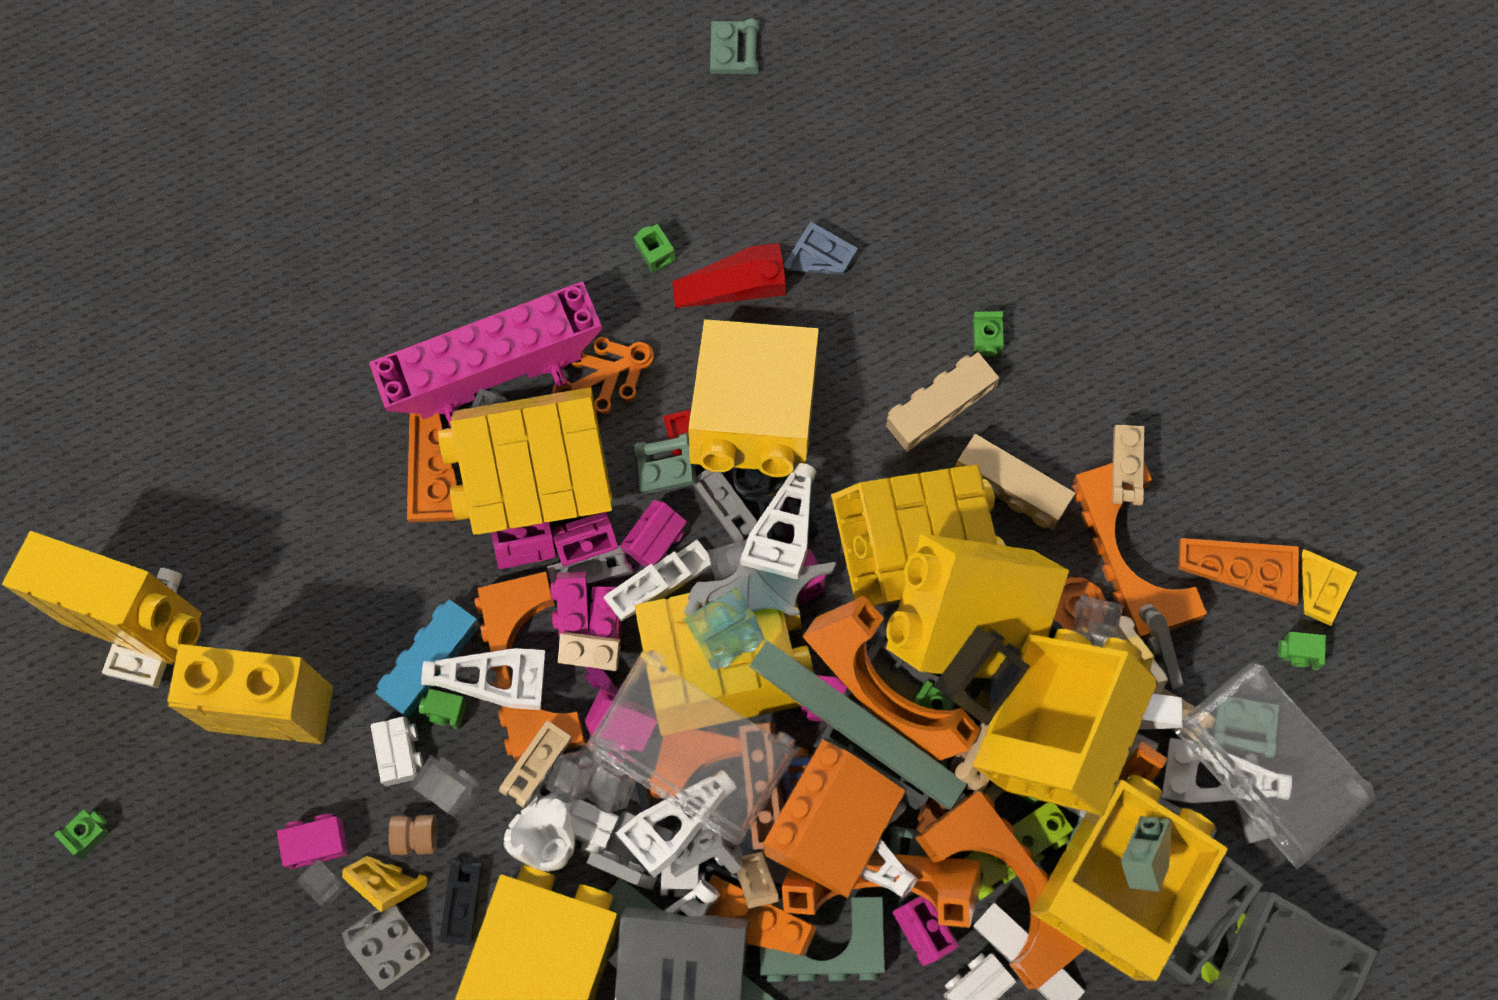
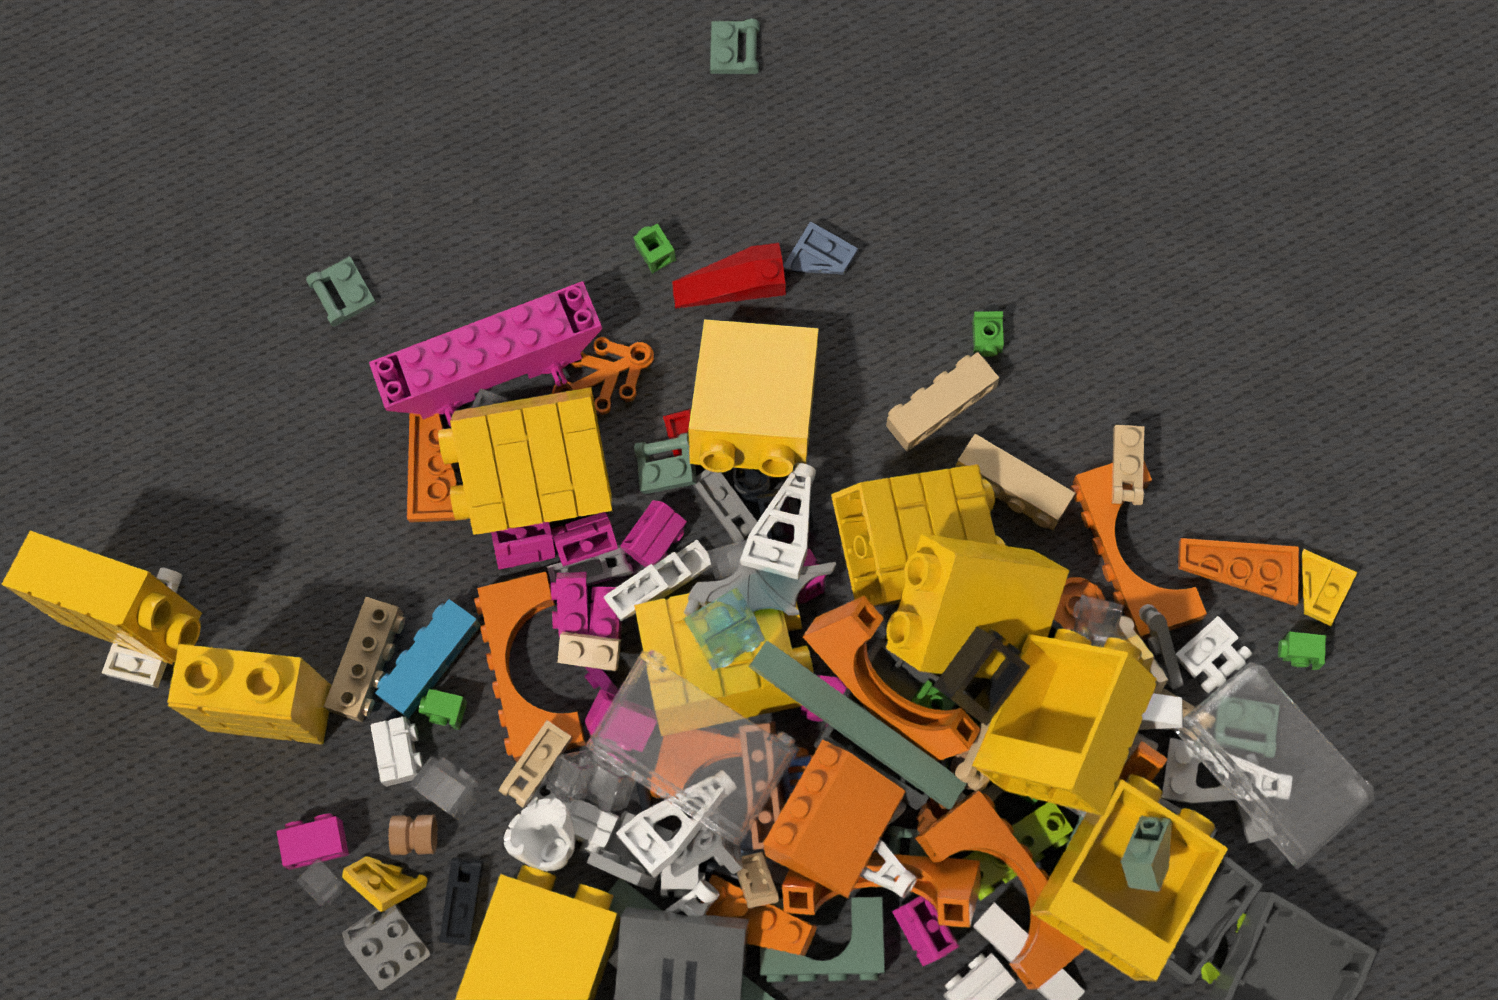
(95, 832): bright green brick -> none
(349, 286): none -> sand green plate
(364, 659): none -> tan brick
(526, 681): white plate -> none
(1206, 647): none -> white plate

